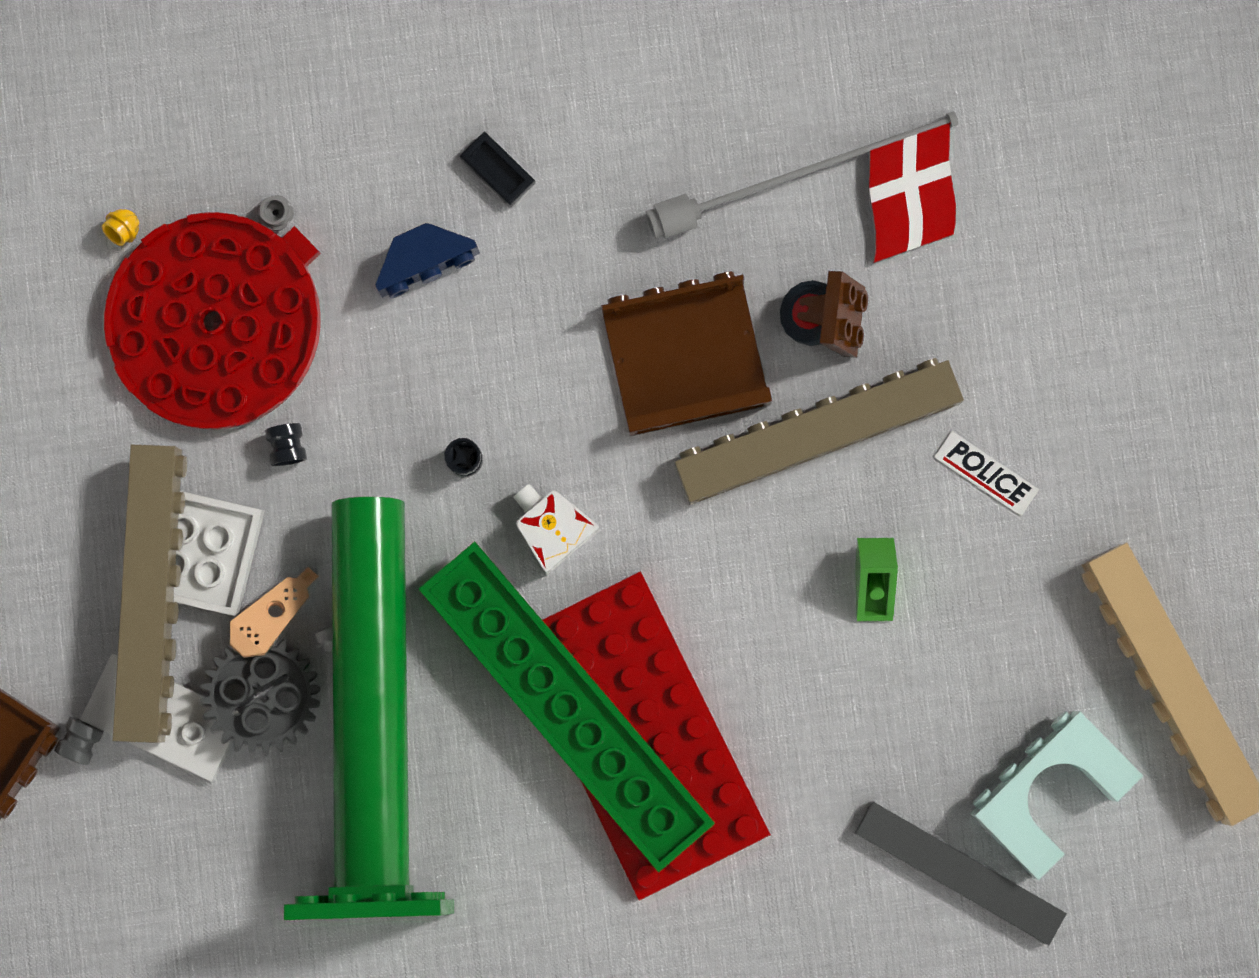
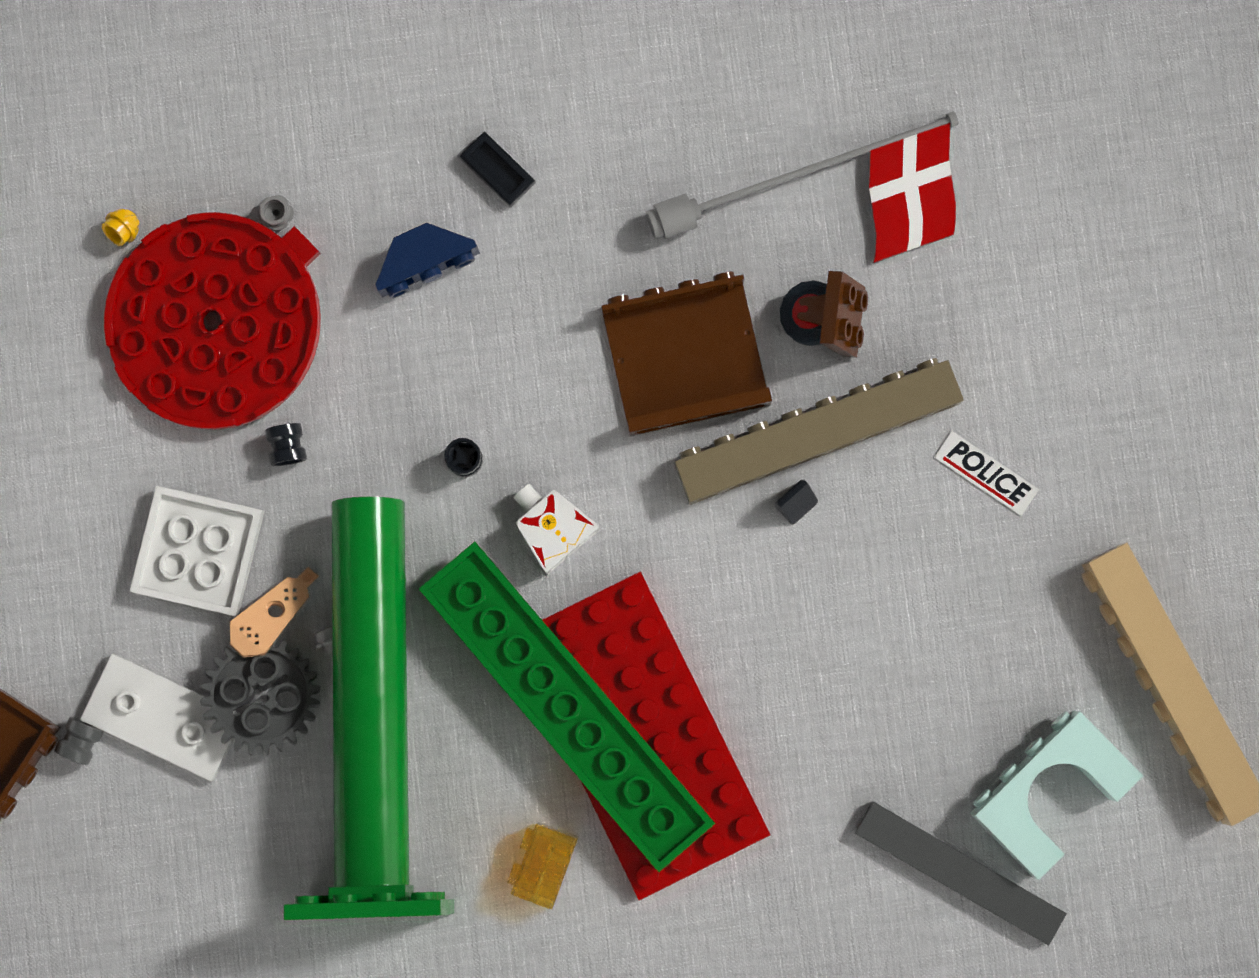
(149, 594): dark tan brick -> none
(543, 864): none -> clear yellow brick
(797, 502): none -> black slope
(875, 579): bright green slope -> none

